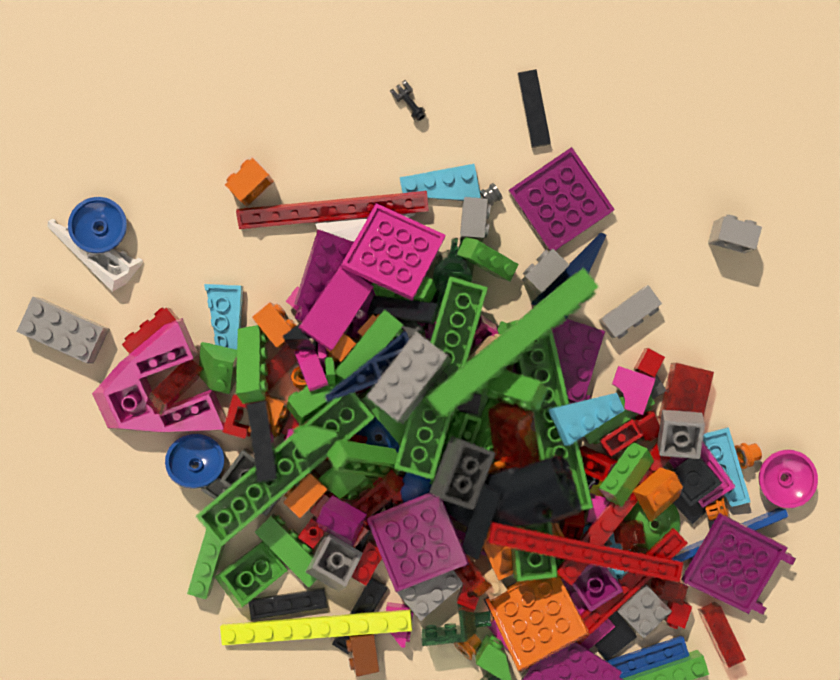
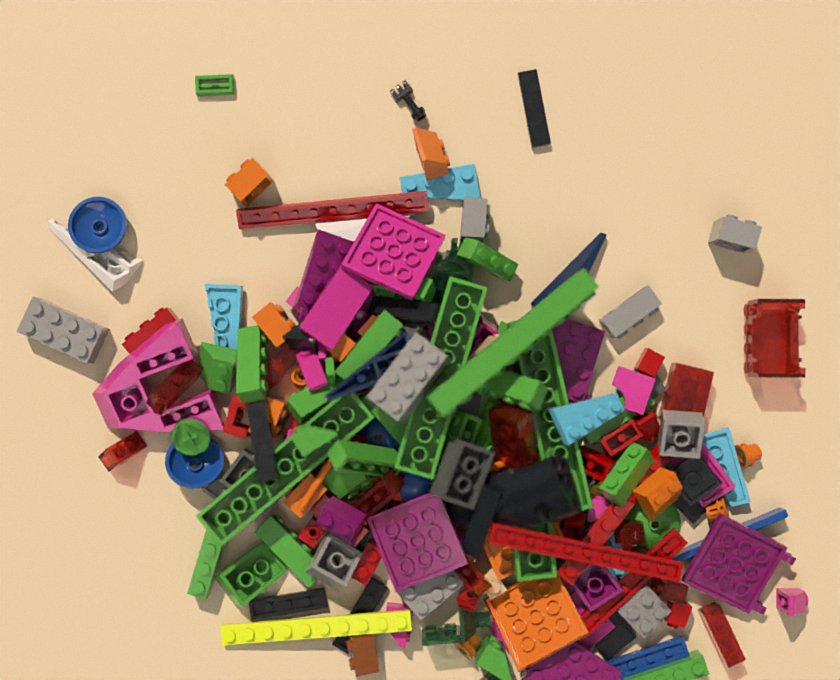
(122, 451): none -> clear red slope
(190, 437): none -> bright green tile
(198, 86): none -> bright green tile
(315, 485): none -> orange bar
(431, 153): none -> orange slope
(492, 194): dark grey wheel -> none
(547, 269): light grey brick -> none
(561, 200): magenta plate -> none
(772, 338): none -> clear red windscreen
(791, 600): none -> dark pink slope
(799, 483): dark pink dish -> none

